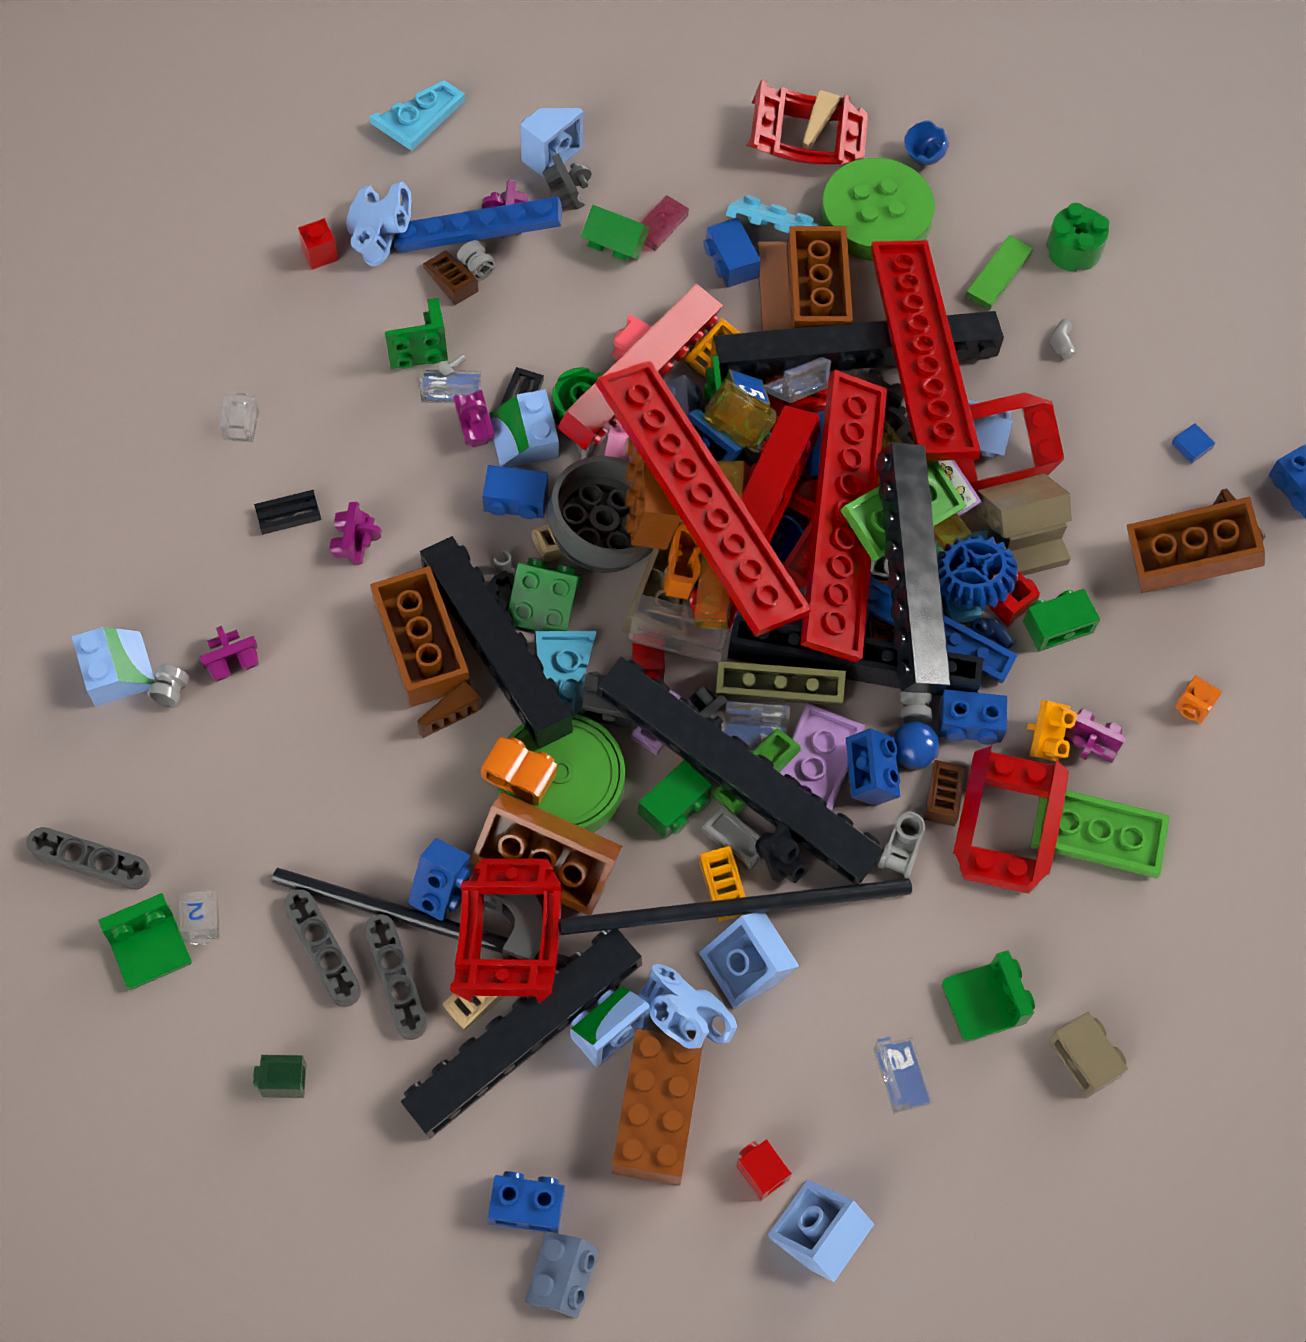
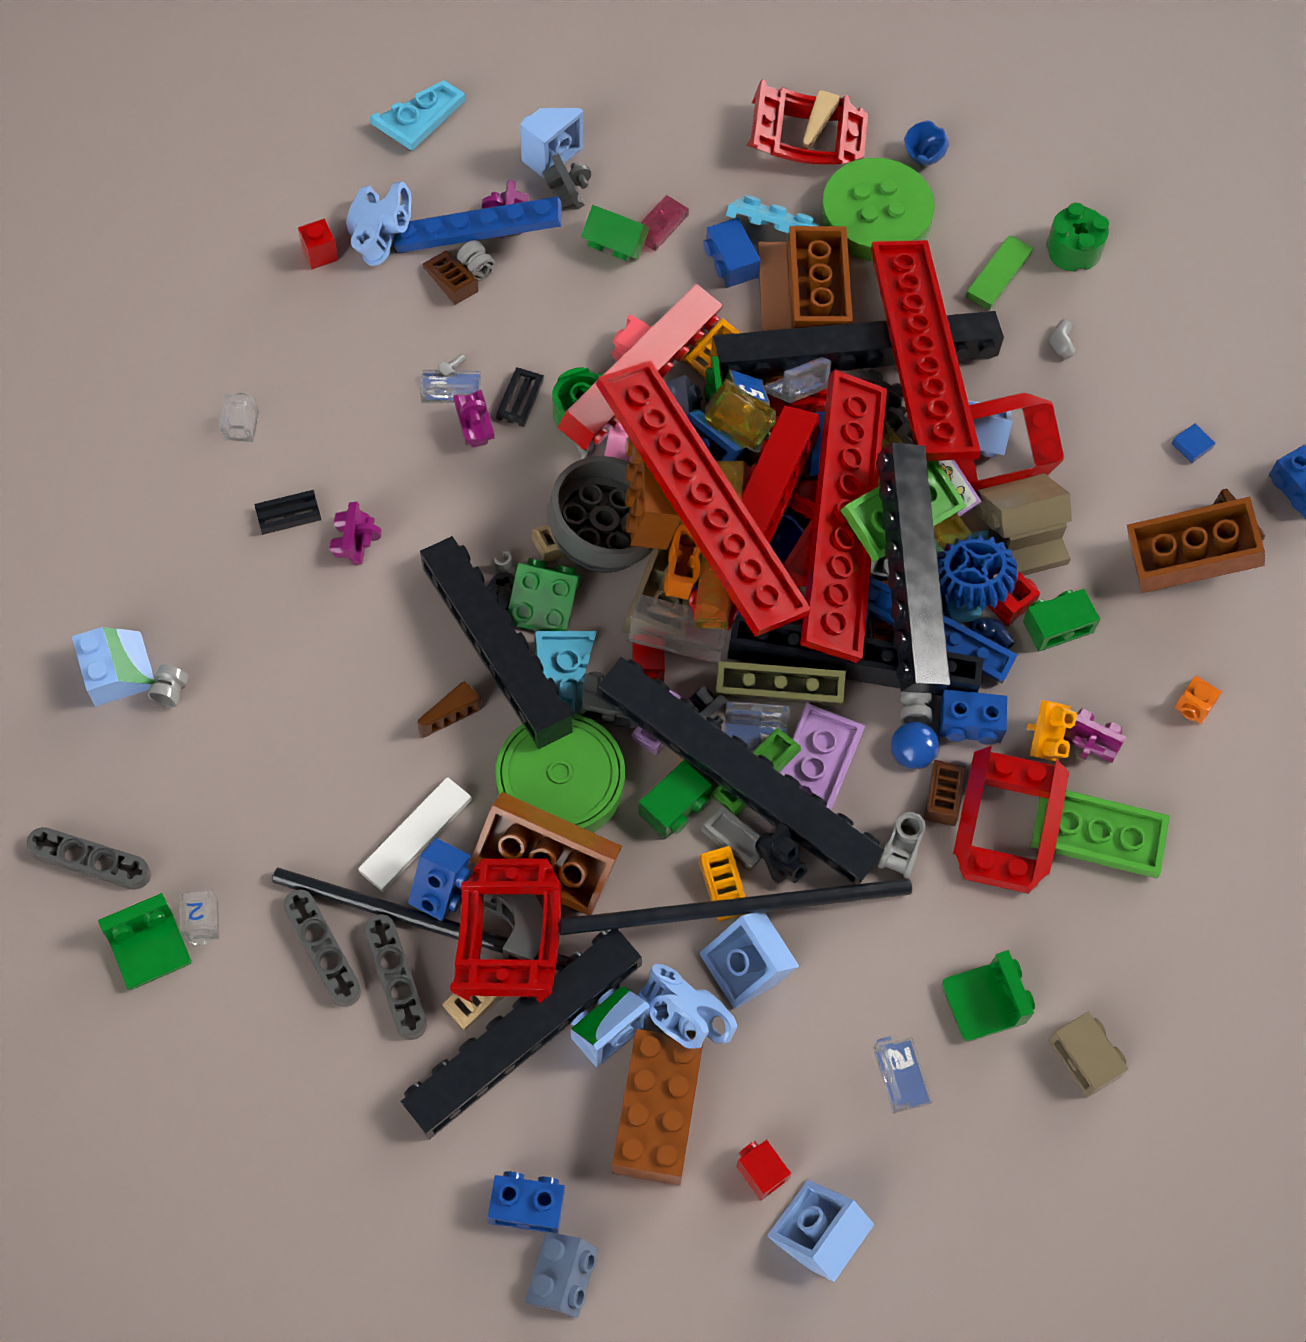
(216, 660): magenta hips -> none
(281, 1076): clear green brick -> none
(414, 834): none -> white tile
(419, 343): green bracket -> none
(419, 635): dark orange brick -> none
(515, 492): blue brick -> none
(519, 770): orange brick -> none
(525, 430): light blue slope -> none
(873, 767): blue brick -> none

